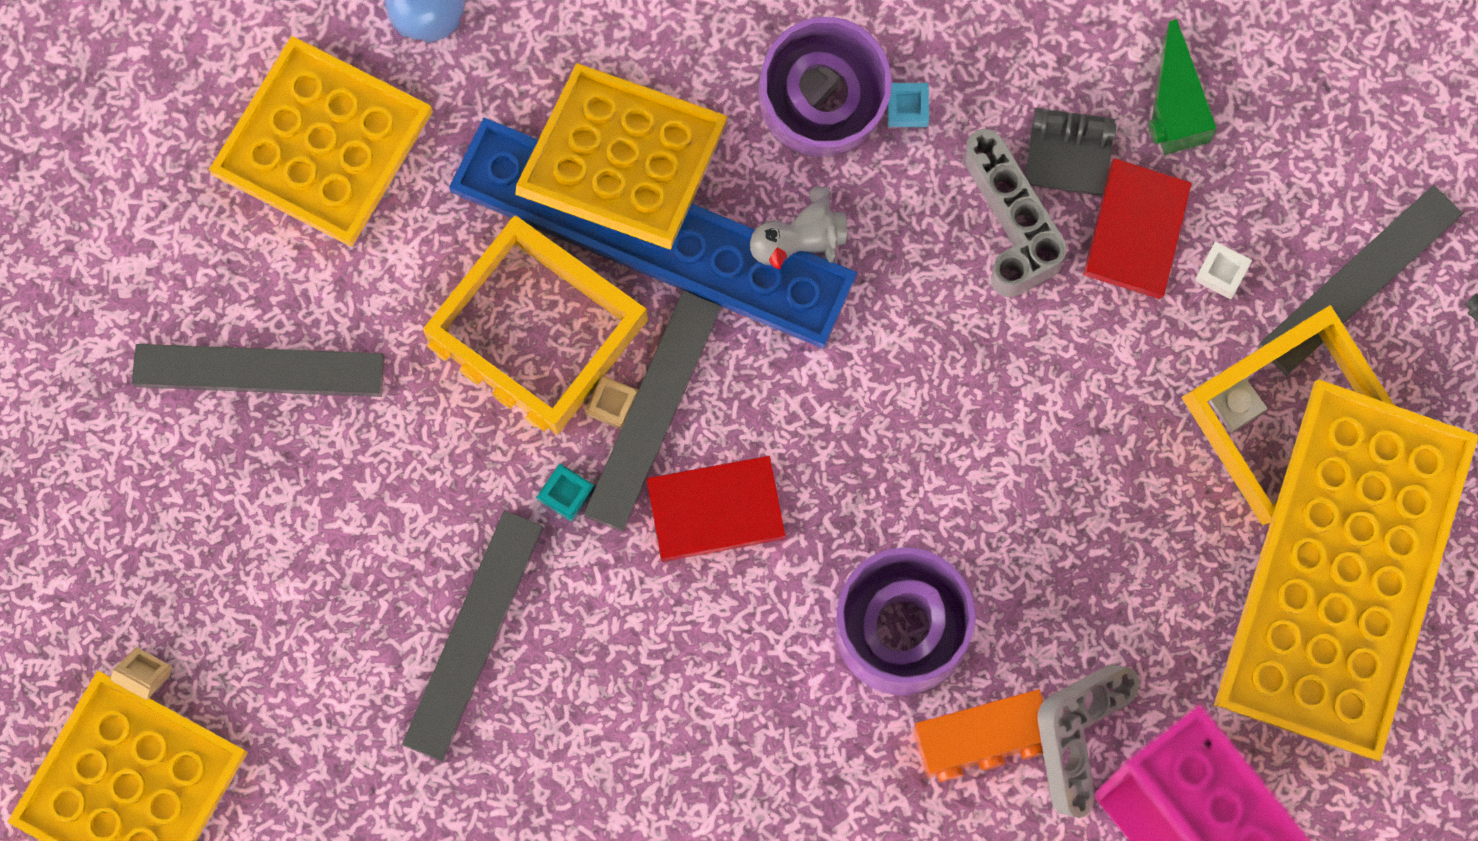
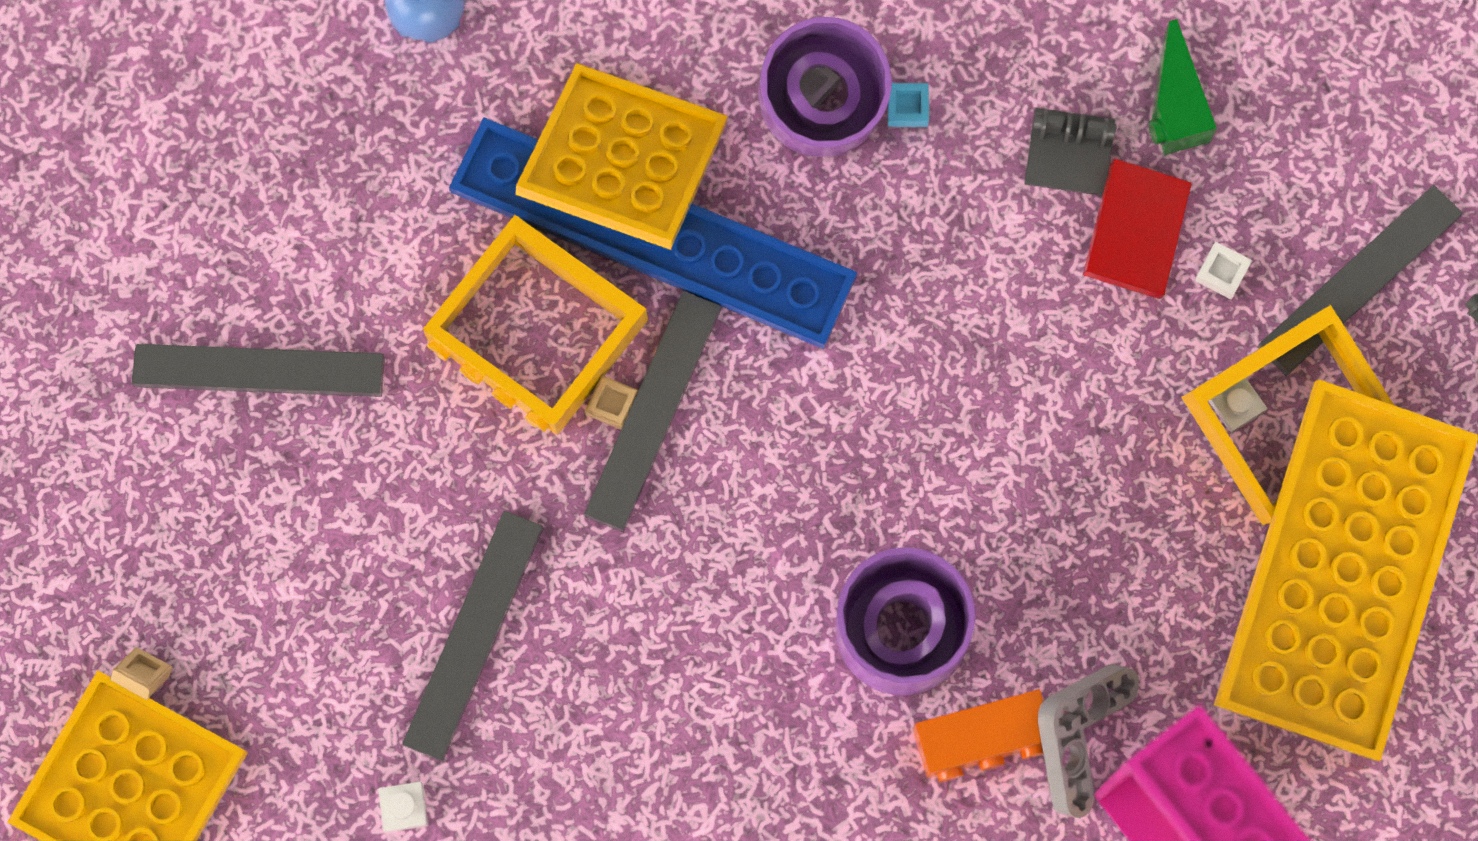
(321, 140): yellow plate -> none
(403, 807): none -> white plate
(565, 492): teal tile -> none
(715, 508): red tile -> none
(811, 231): light grey animal -> none
(1009, 206): light grey beam -> none

